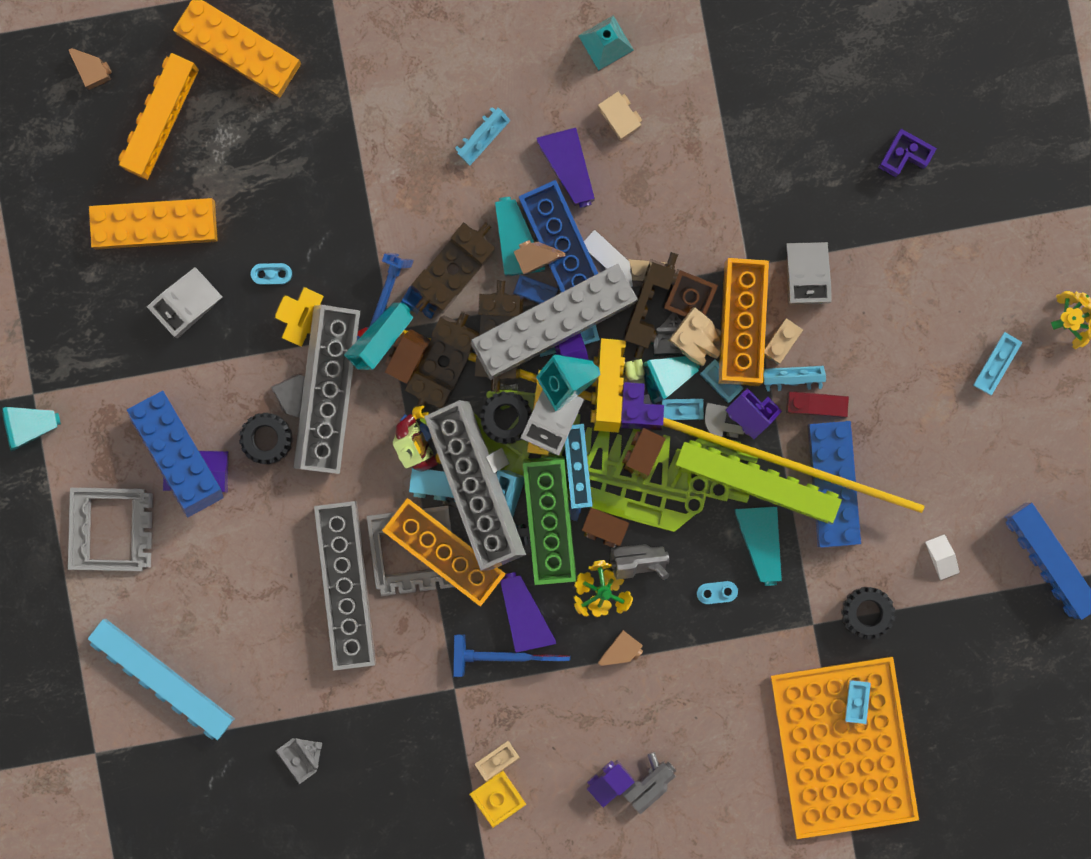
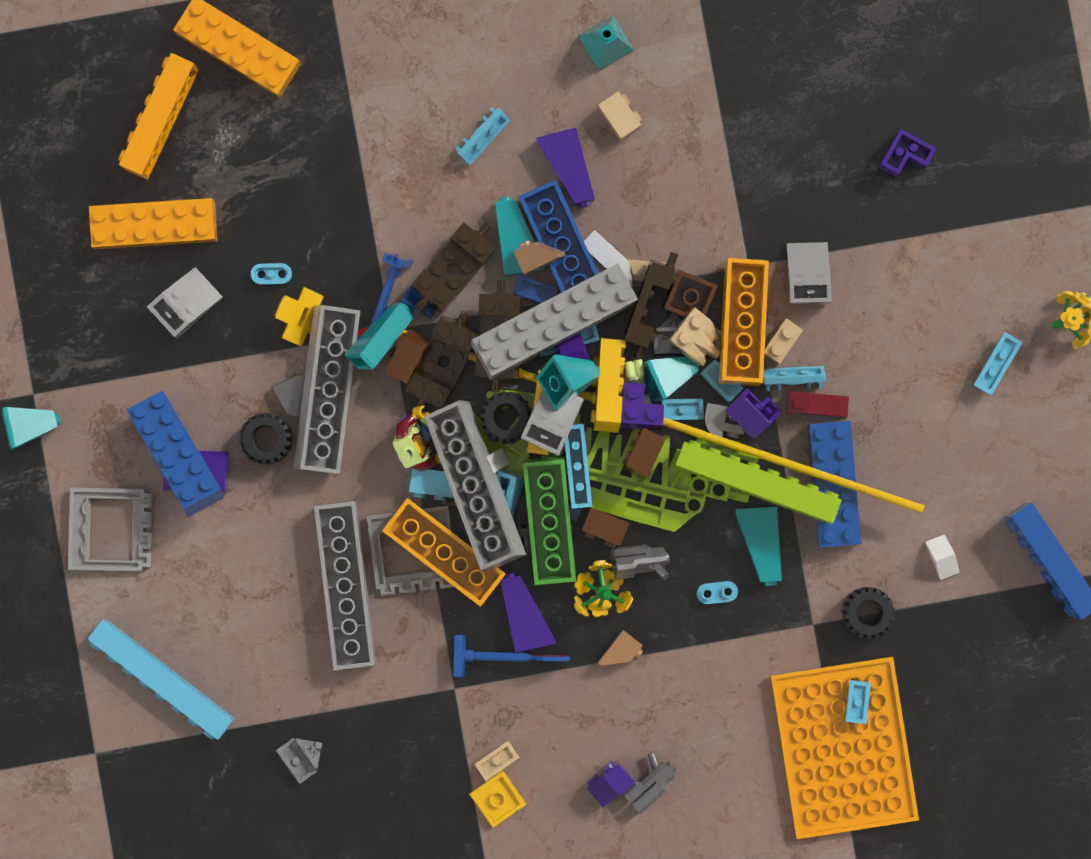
(90, 68): medium nougat slope -> none

